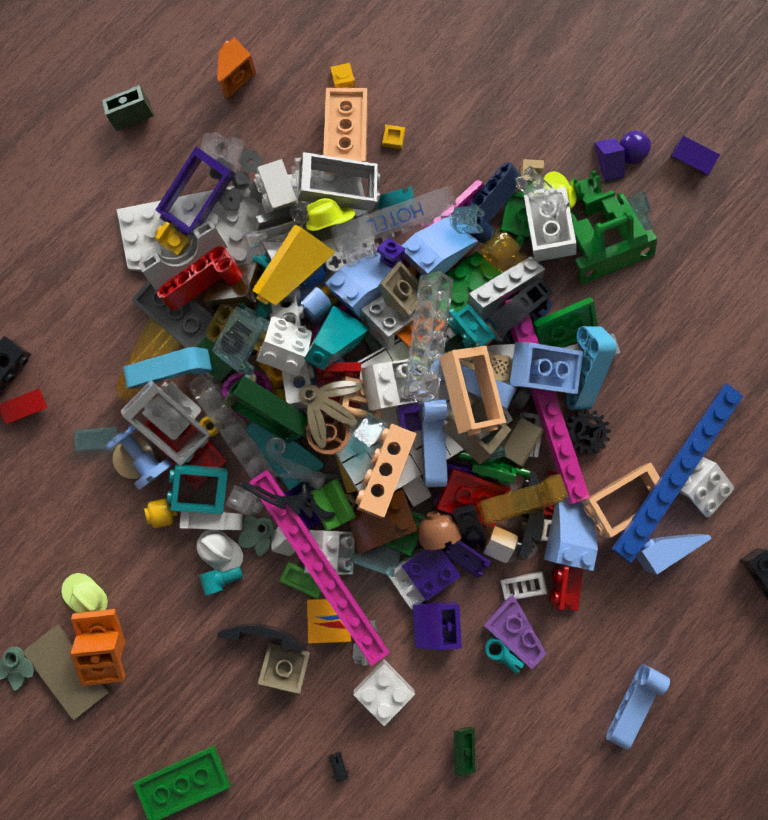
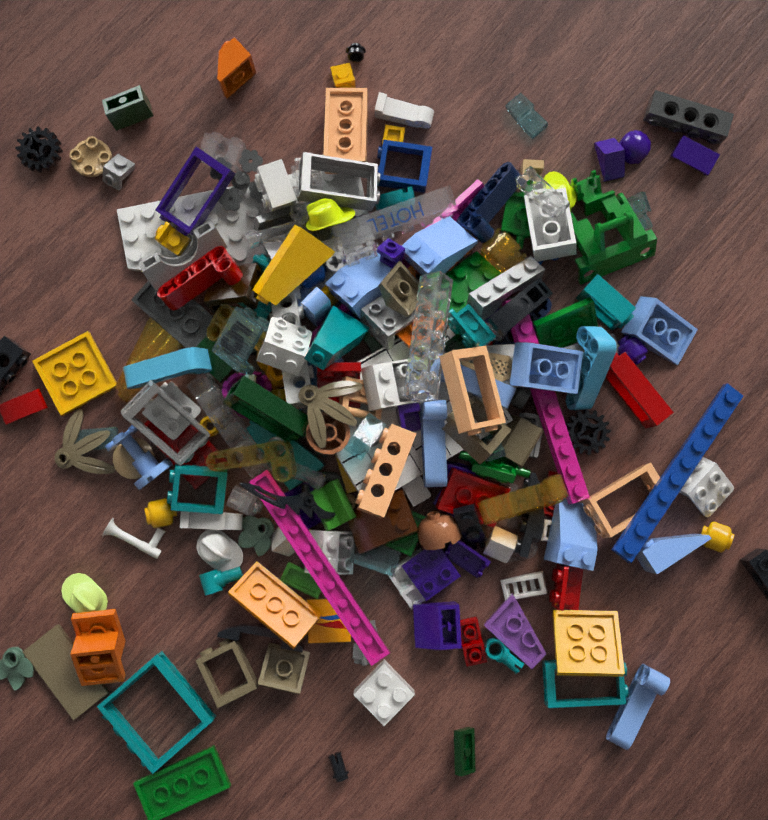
(30, 149): none -> black gear
(75, 373): none -> yellow plate
(75, 451): none -> dark tan plant
(90, 157): none -> tan dish
(117, 170): none -> light grey bracket
(125, 730): none -> teal window
(149, 549): none -> white piece
(250, 458): none -> clear yellow beam
(250, 685): none -> dark tan window
(275, 604): none -> light orange plate
(355, 52): none -> black plate
(398, 182): none -> blue window
(403, 112): none -> white leg
(465, 219): clear light blue window -> none
(472, 642): none -> red slope
(524, 114): none -> clear light blue slope
(550, 691): none -> teal window
(587, 643): none -> yellow plate
(609, 304): none -> teal window
(634, 348): none -> dark purple head
(637, 391): none -> red window
(660, 329): none -> light blue slope
(719, 120): none -> dark grey brick
(720, 537): none -> yellow head

